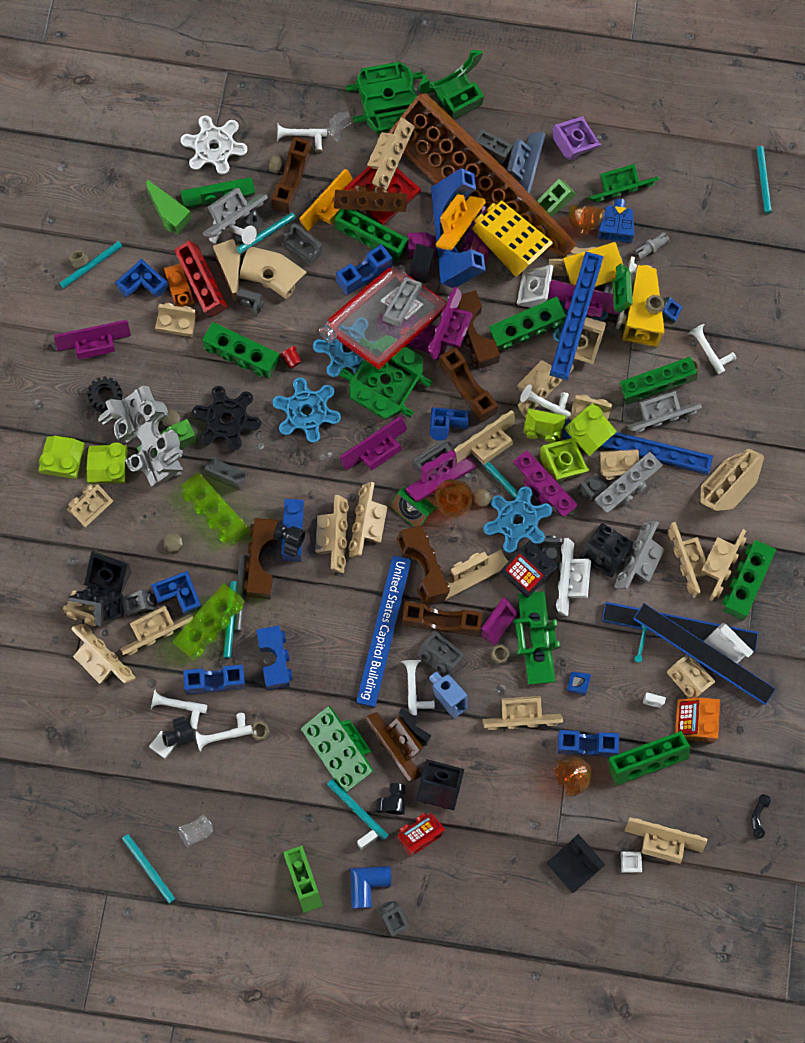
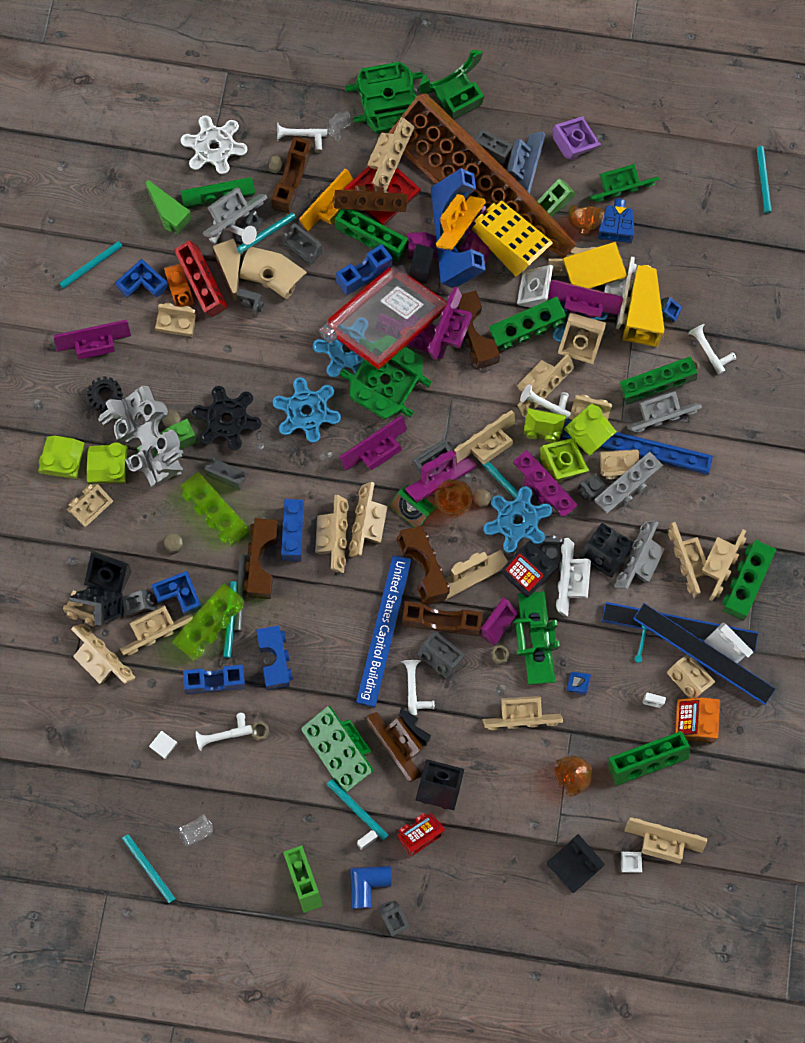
(78, 259): dark tan tile -> none
(182, 733): black piece -> none
(196, 708): white piece -> none
(218, 334): green brick -> none
(291, 357): red piece -> none
(293, 538): black piece -> none
(394, 803): black piece -> none
(402, 301): light grey tile -> none
(443, 419): blue brick -> none
(449, 694): medium blue torso -> none
(458, 372): reddish brown arch -> none
(576, 316): blue tile -> none
(600, 744): blue arch -> none
(622, 289): green hinge -> none
(651, 246): light grey pin -> none
(654, 304): dark tan tile -> none
(732, 480): tan wedge -> none
(757, 827): black piece -> none

